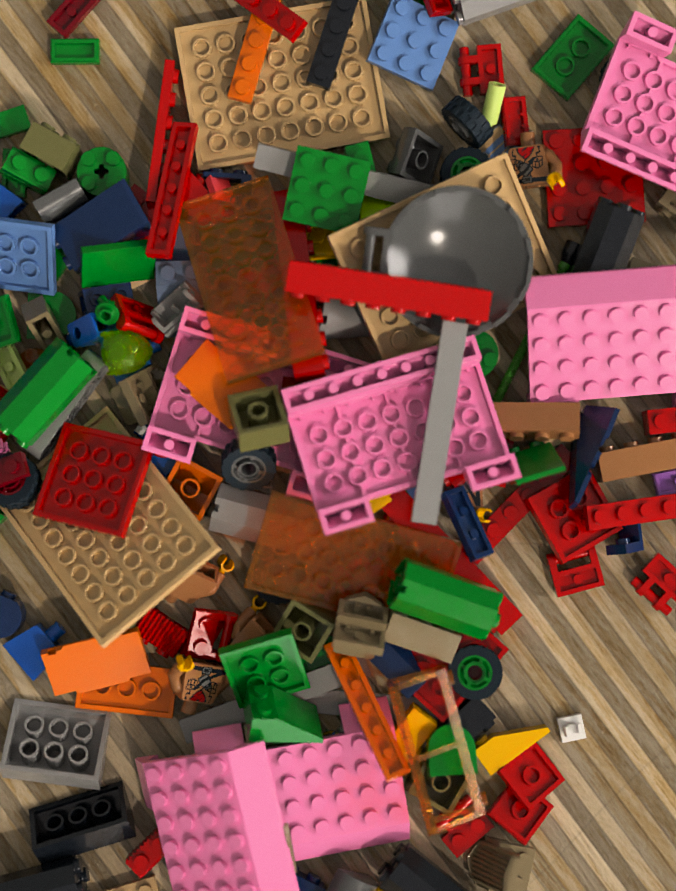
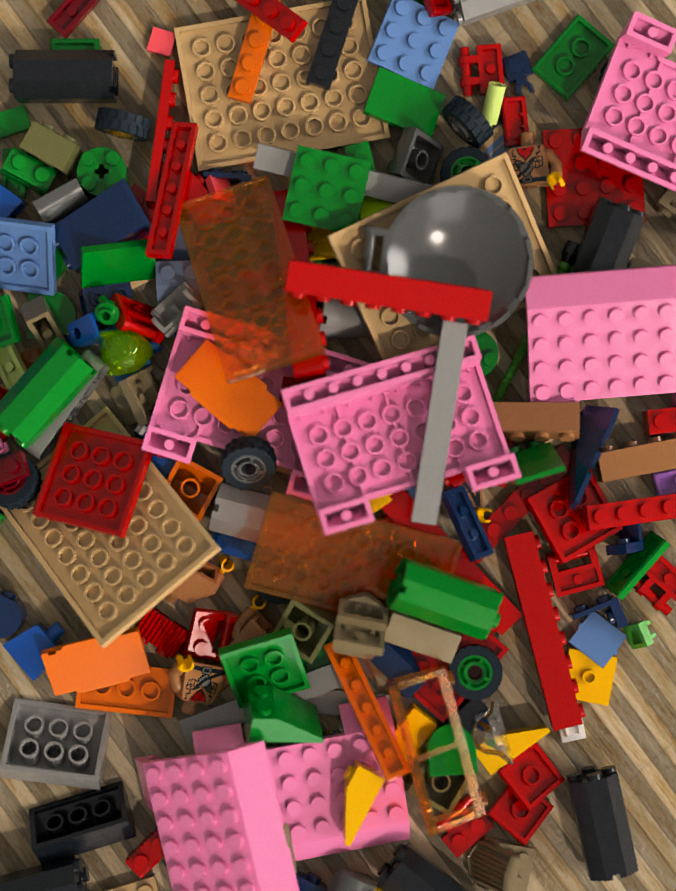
(64, 76): none -> black brick
(122, 124): none -> black wheel
(161, 42): none -> coral tile
(234, 546): none -> blue plate
(258, 418): olive brick -> none
(360, 791): none -> yellow slope
(403, 102): none -> green tile
(490, 734): none -> clear hat
(517, 70): none -> dark blue plate
(542, 630): none -> red brick
(592, 680): none -> yellow plate
(597, 639): none -> medium blue piece
(602, 823): none -> black brick
(614, 613): none -> dark blue bracket
(636, 565): none -> green tile
(639, 634): none -> bright green tile

